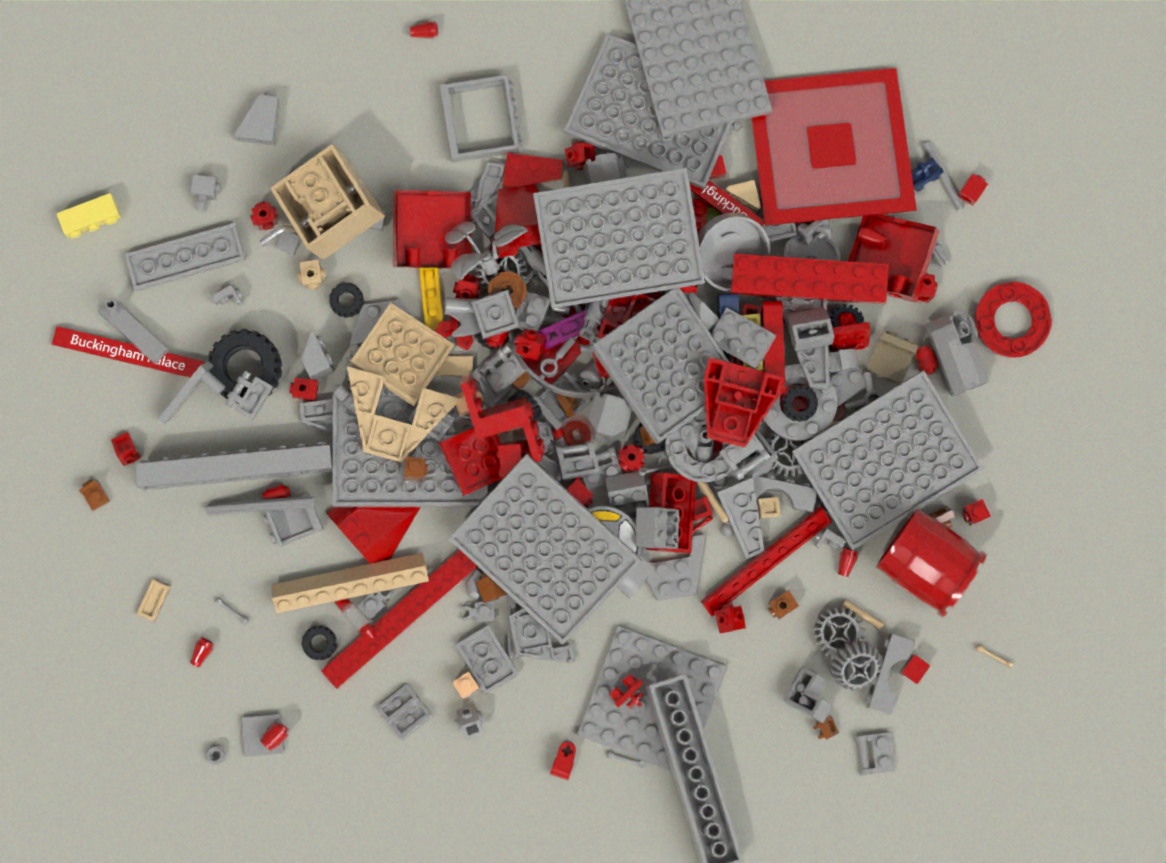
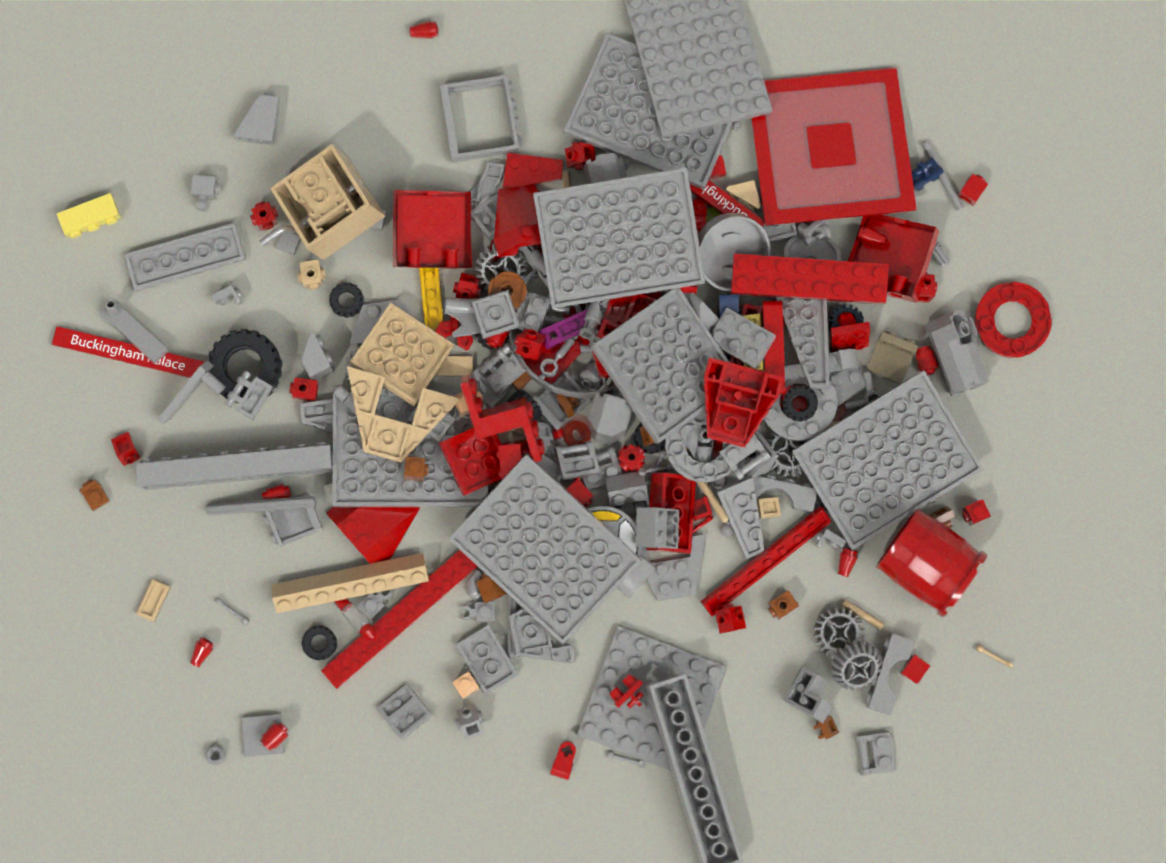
(487, 260): light grey plant -> none
(810, 328): light grey slope -> none

